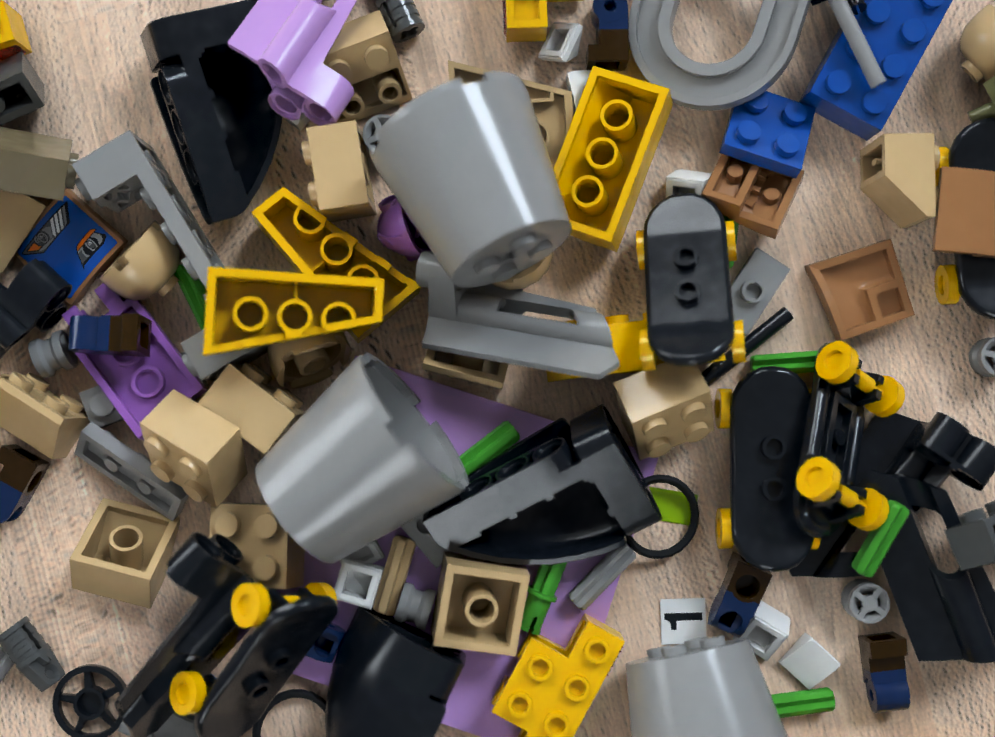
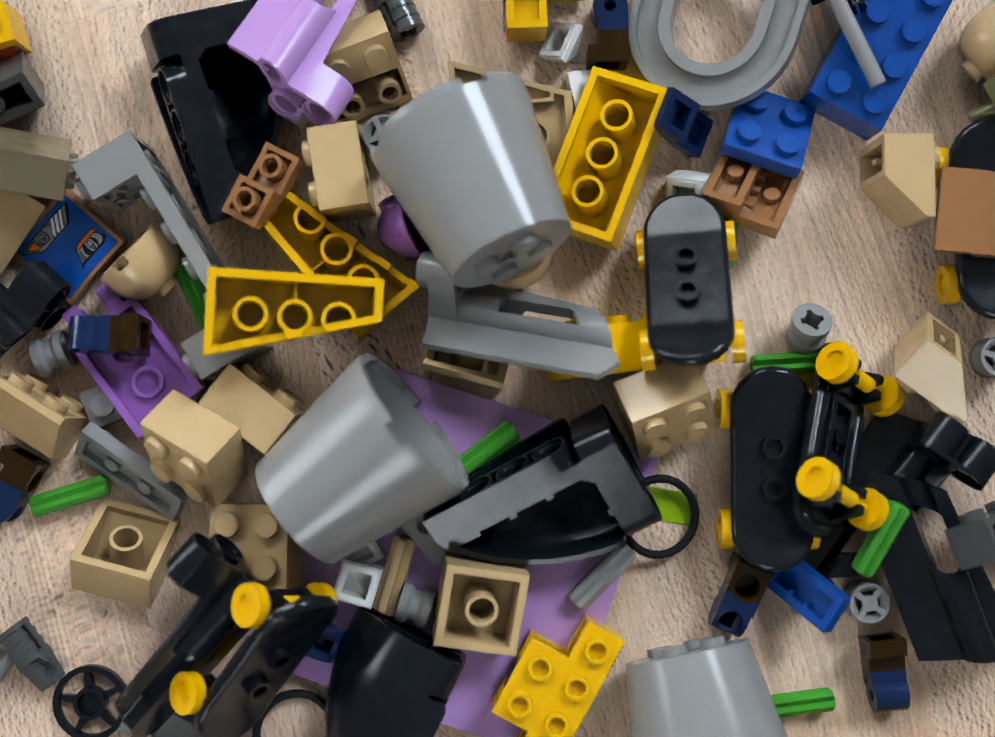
(69, 495): none -> bright green axle
(268, 183): none -> medium nougat slope
(308, 359): tan cylinder -> none
(540, 596): bright green axle -> none
(682, 123): none -> dark blue slope
(682, 620): white sticker -> none
(752, 342): black bar -> none
(756, 287): light grey plate -> none
(766, 630): white slope -> none
(800, 333): none -> light grey wheel
(809, 661): white slope -> none
(810, 595): none -> blue tile
(861, 289): medium nougat plate -> none
(931, 364): none -> tan slope

